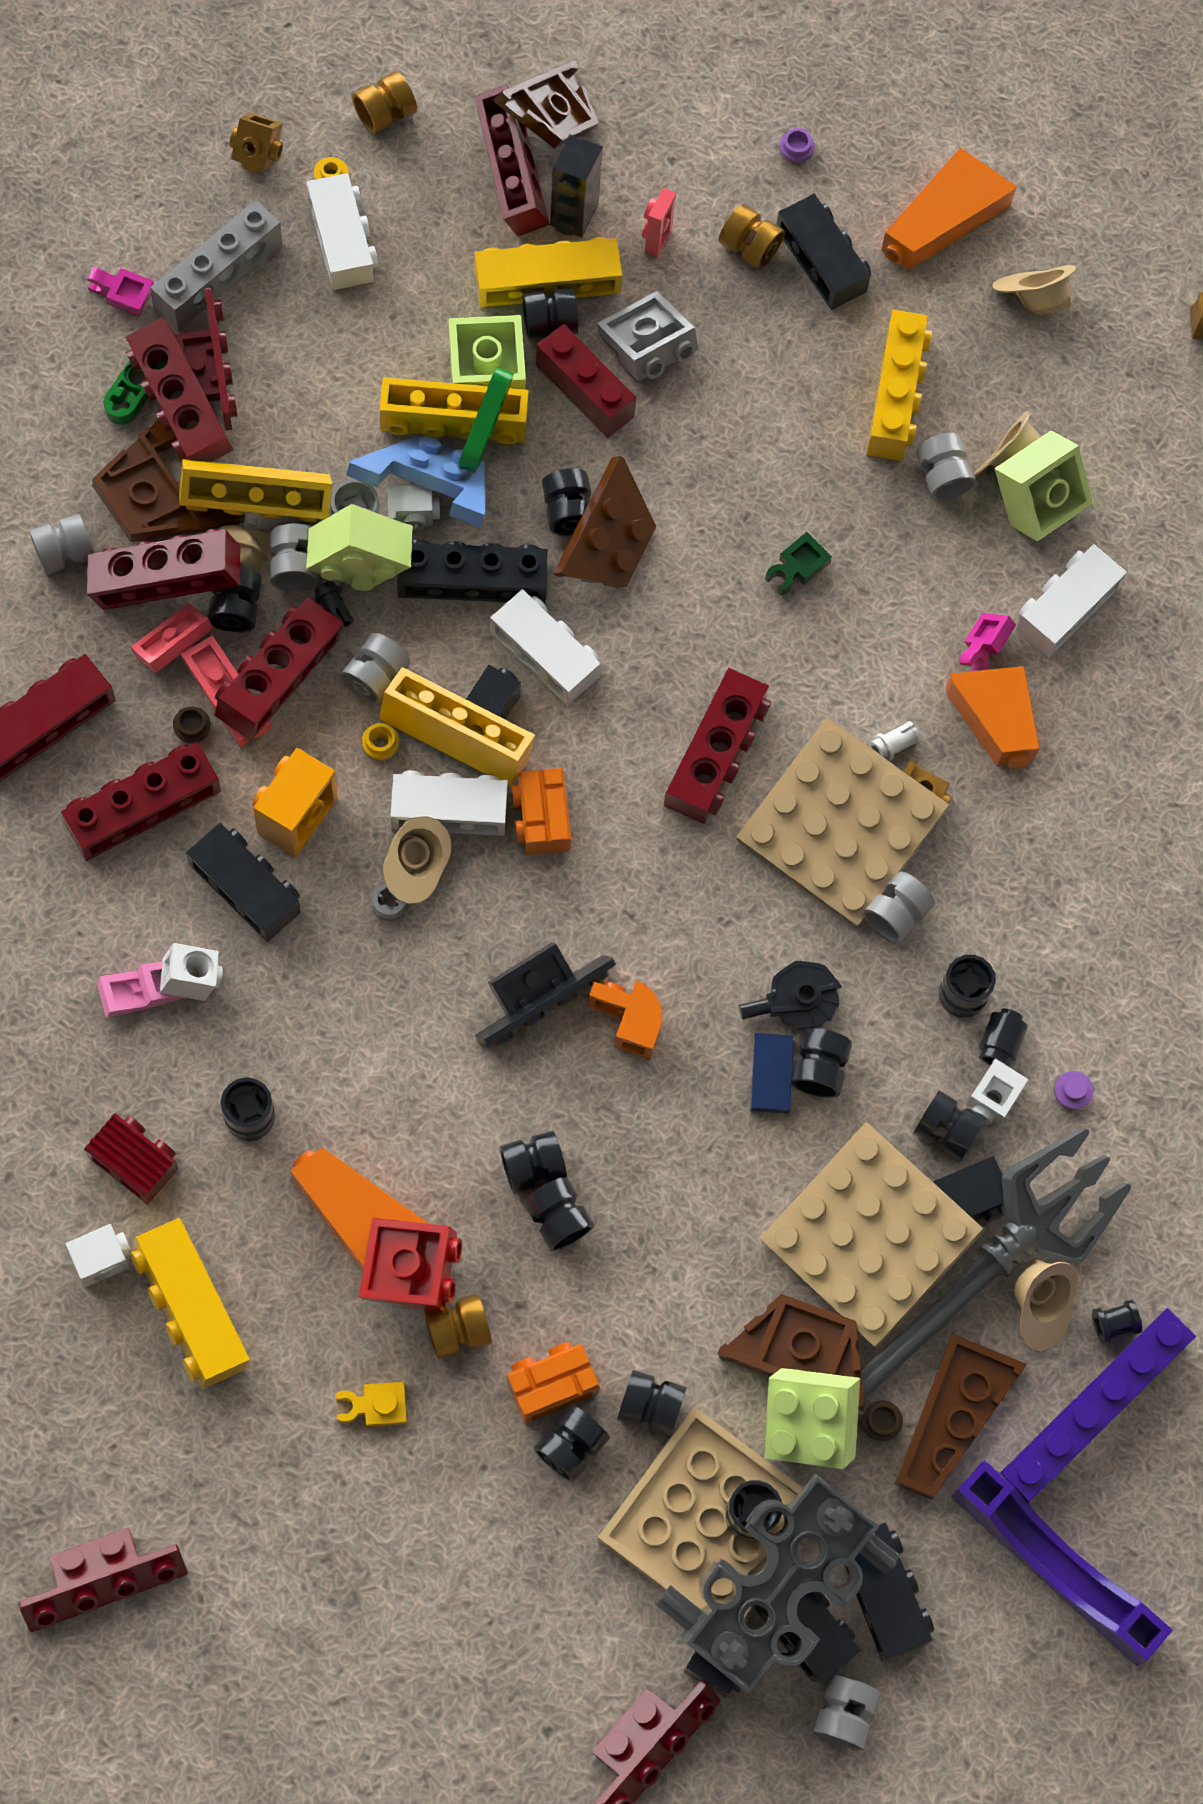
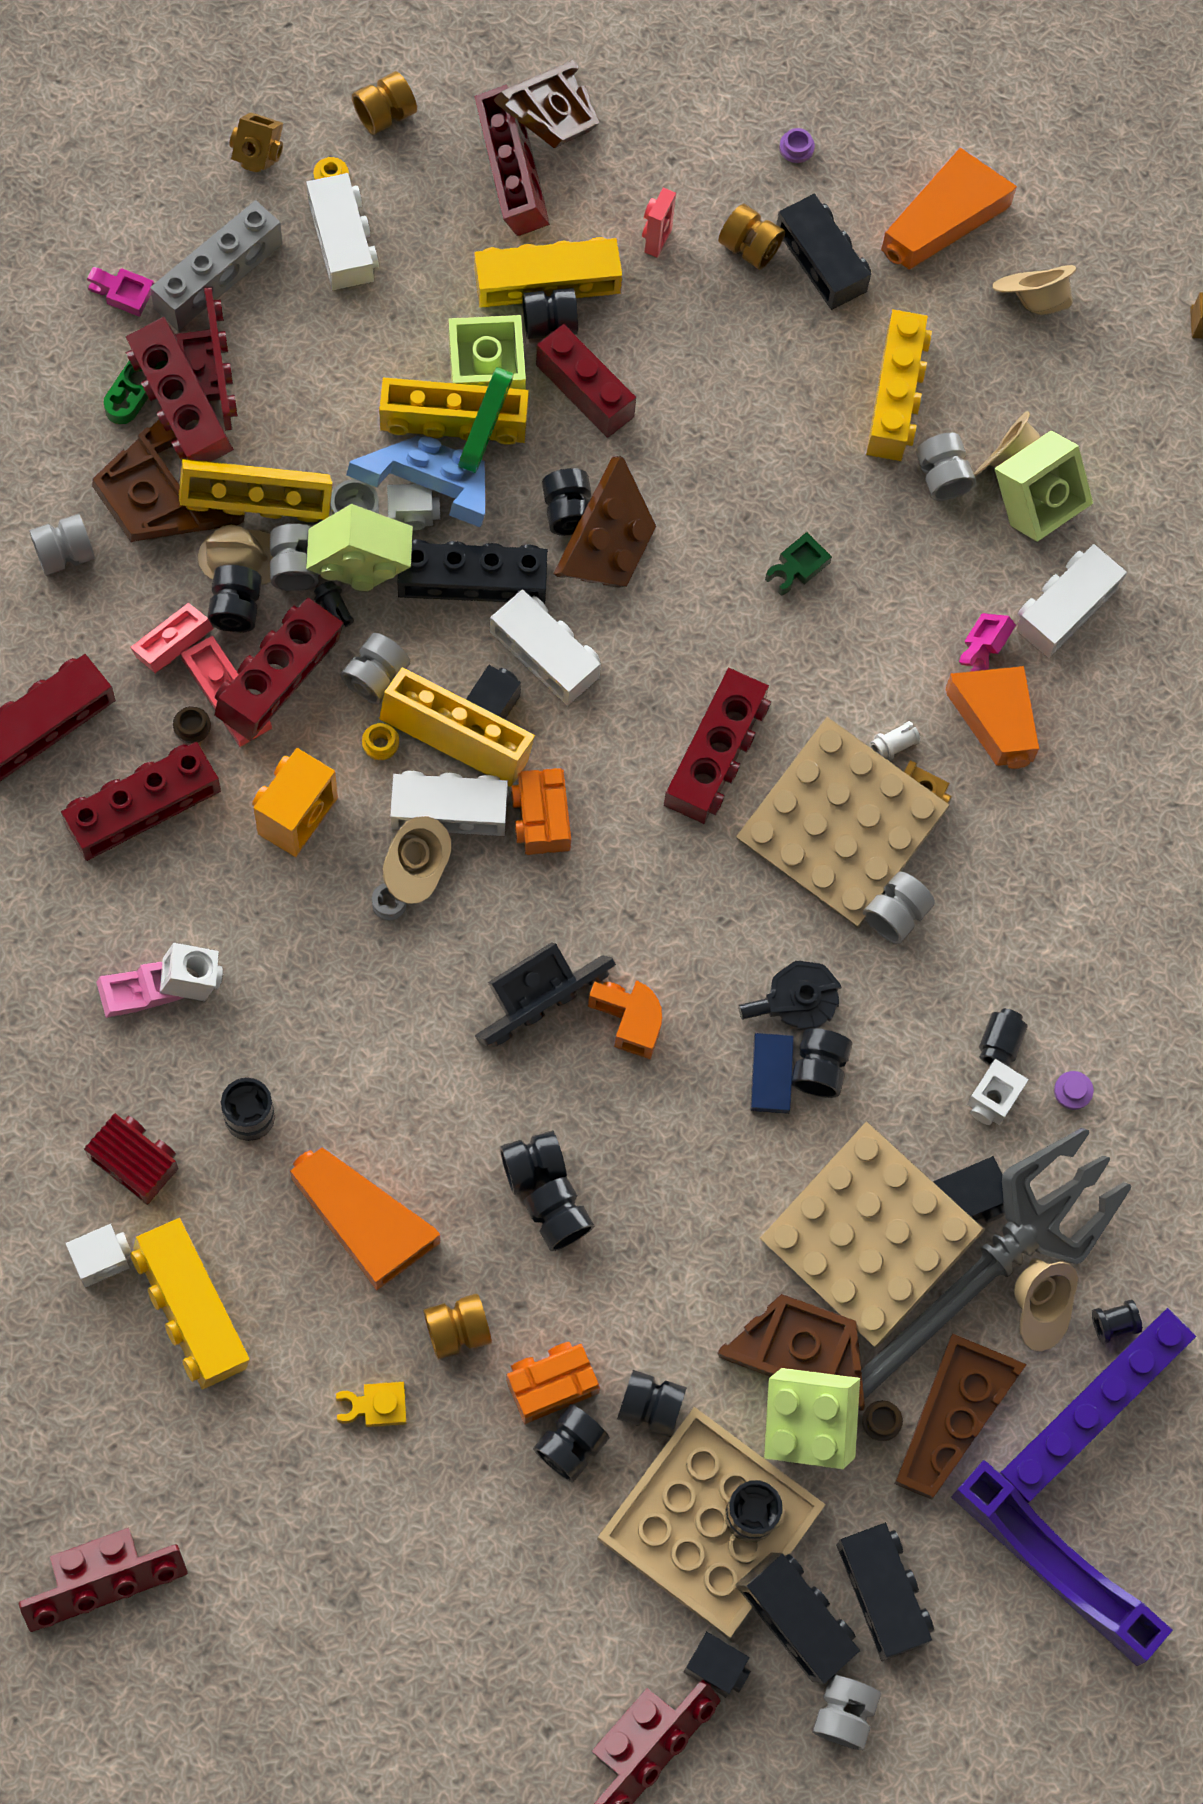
(163, 569): dark red brick -> none
(244, 881): black brick -> none
(410, 1264): red plate -> none
(575, 186): black brick -> none
(649, 336): light grey plate -> none
(720, 1628): dark grey gear -> none
(964, 1126): black wheel -> none
(967, 986): black wheel -> none

